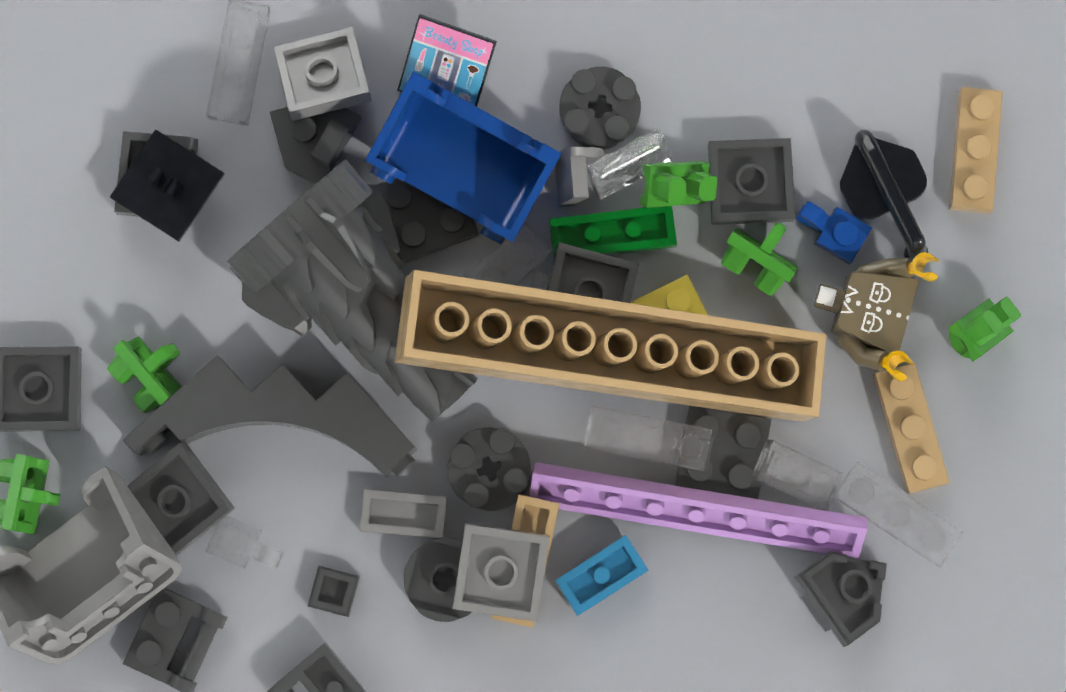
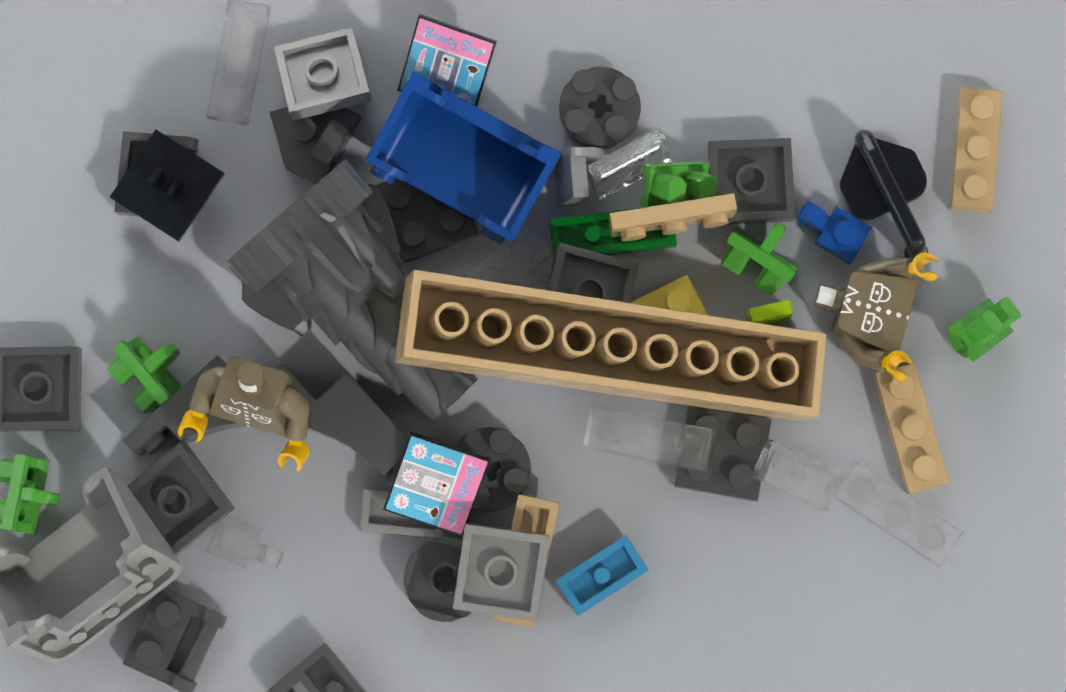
(254, 398): none -> dark tan torso
(333, 591): dark grey tile -> none
(436, 484): none -> piece
(672, 217): none -> tan plate
(699, 510): lavender plate -> none
(770, 313): none -> lime tile
(844, 594): dark grey plate -> none

